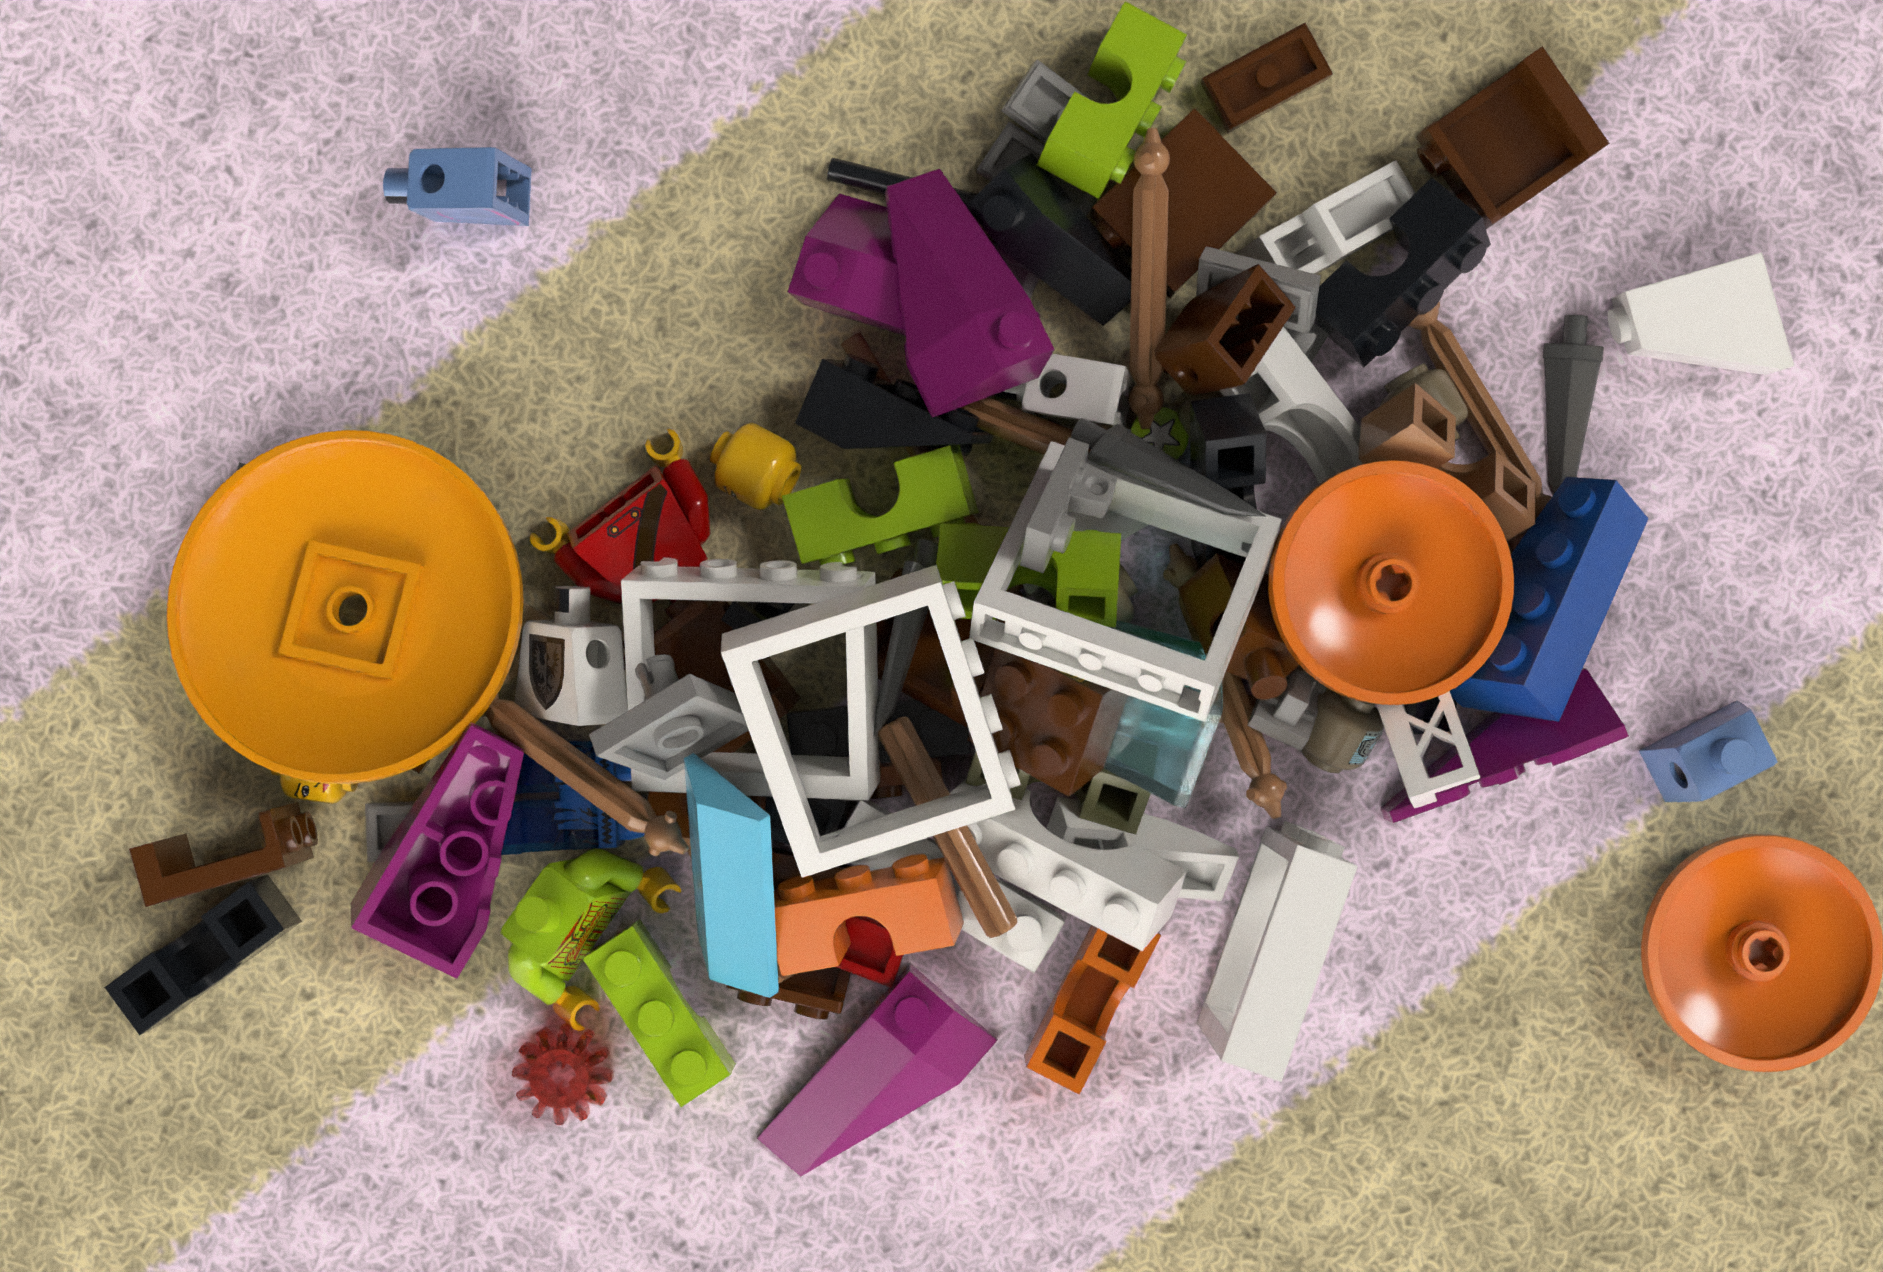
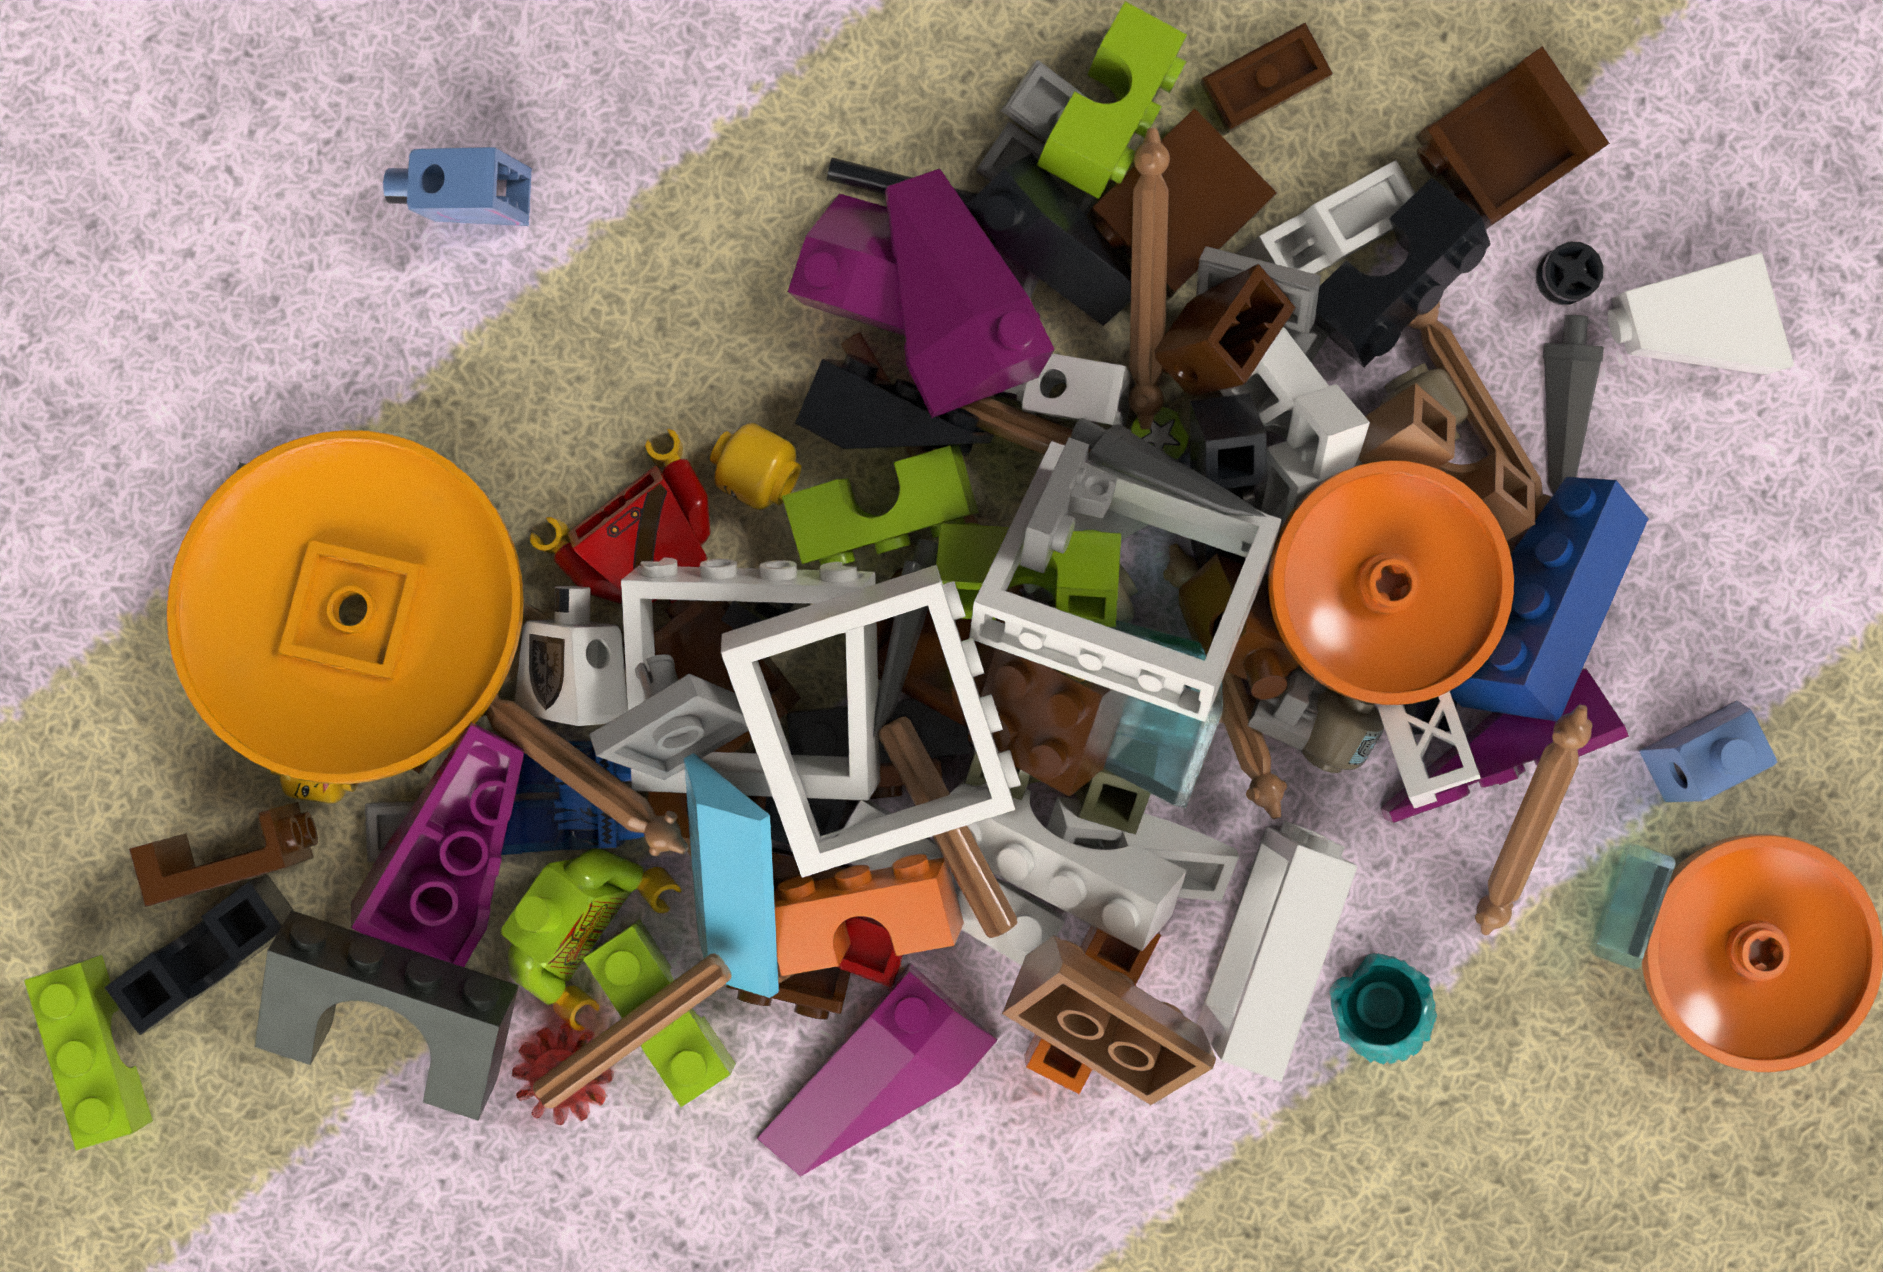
(94, 1085): none -> lime arch
(453, 1007): none -> pearl dark grey arch
(632, 1031): none -> medium nougat axle
(1107, 1022): none -> medium nougat slope
(1321, 442): none -> white slope
(1384, 1009): none -> teal hair
(1534, 819): none -> medium nougat wheel
(1577, 264): none -> black wheel
(1632, 906): none -> clear light blue slope

